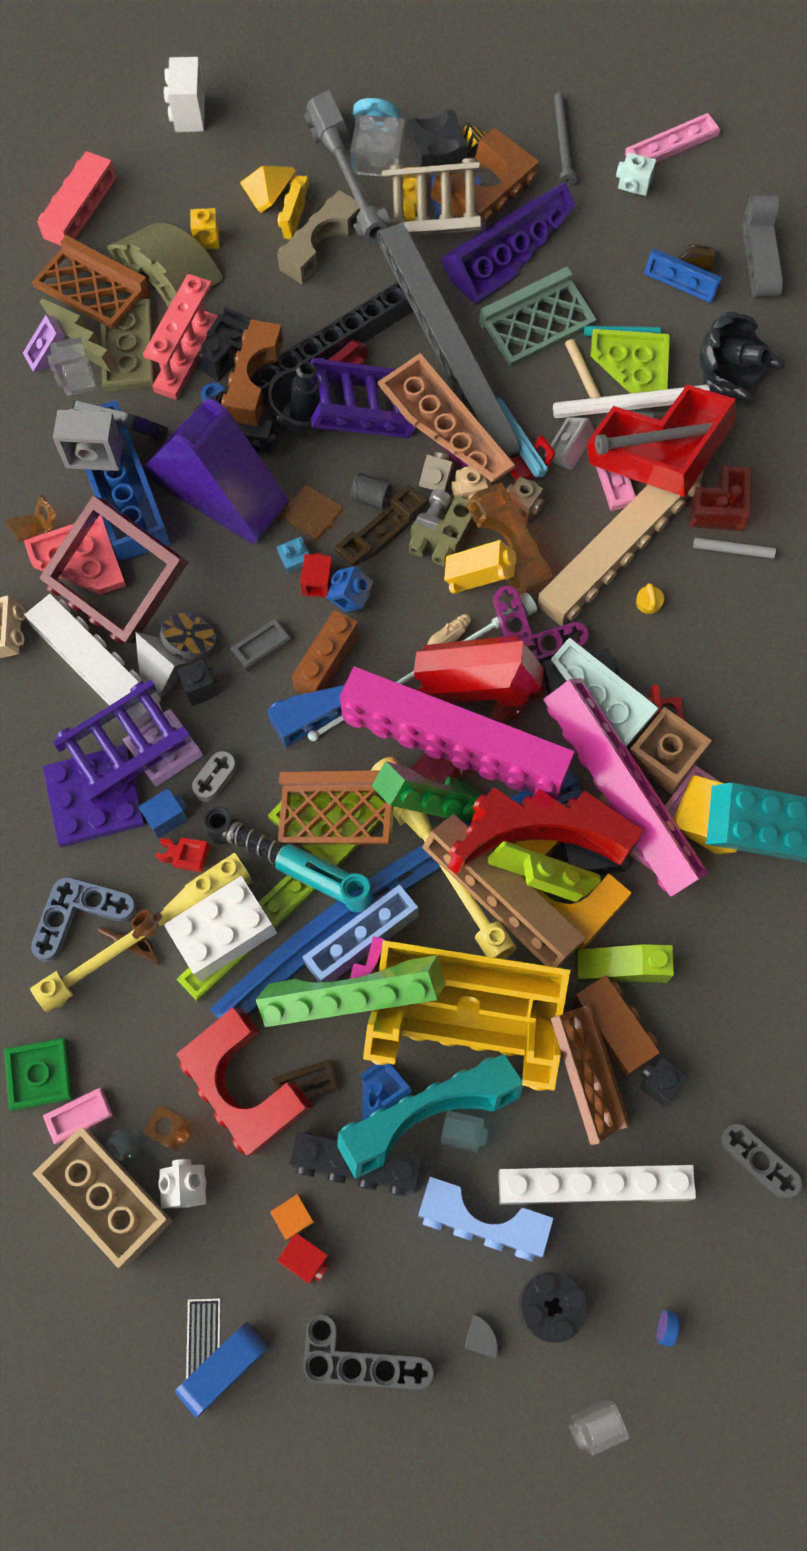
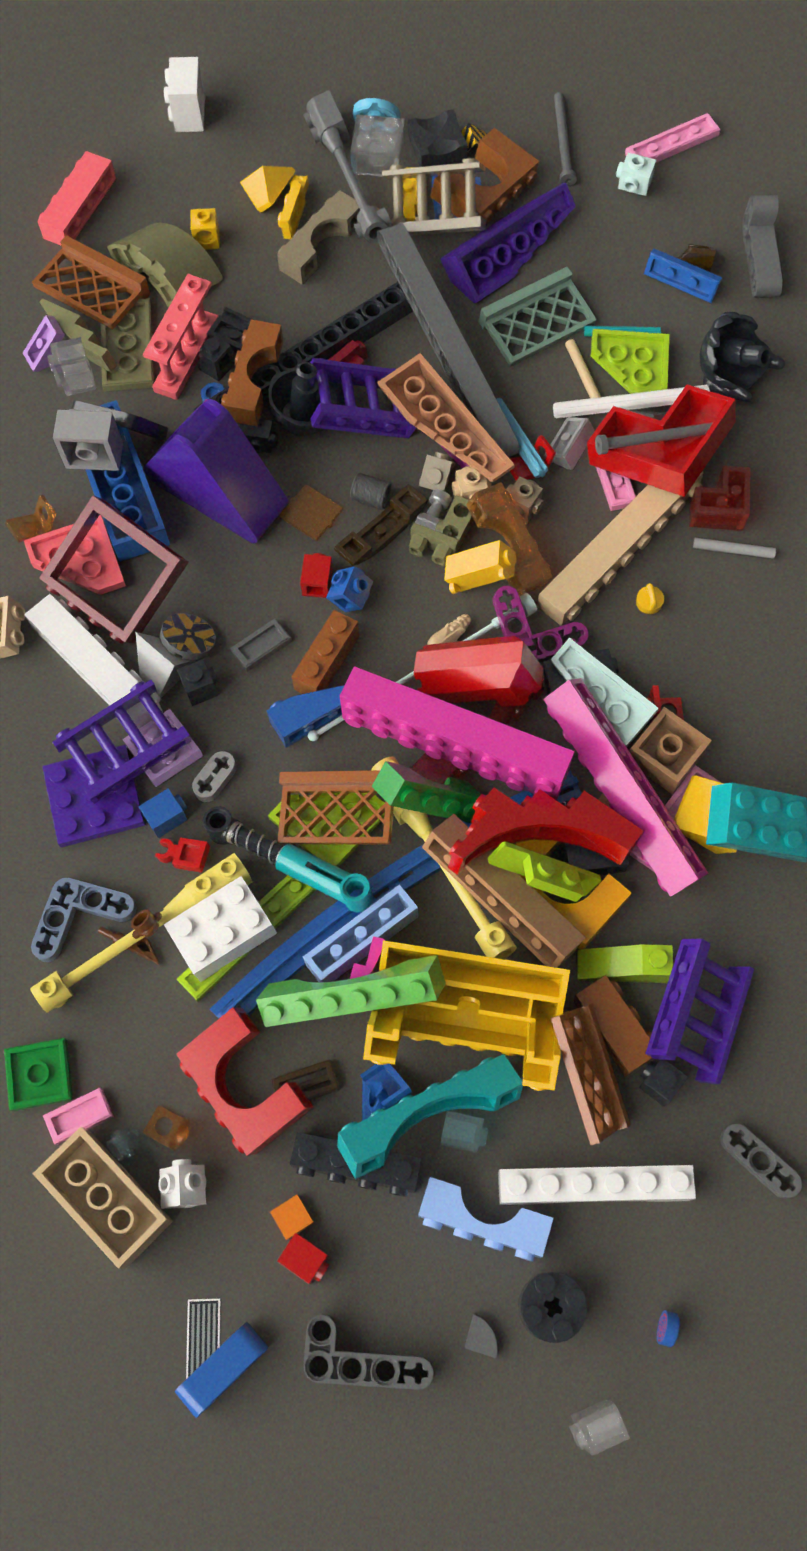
(292, 554): dark azure tile -> none
(677, 1003): none -> dark purple fence

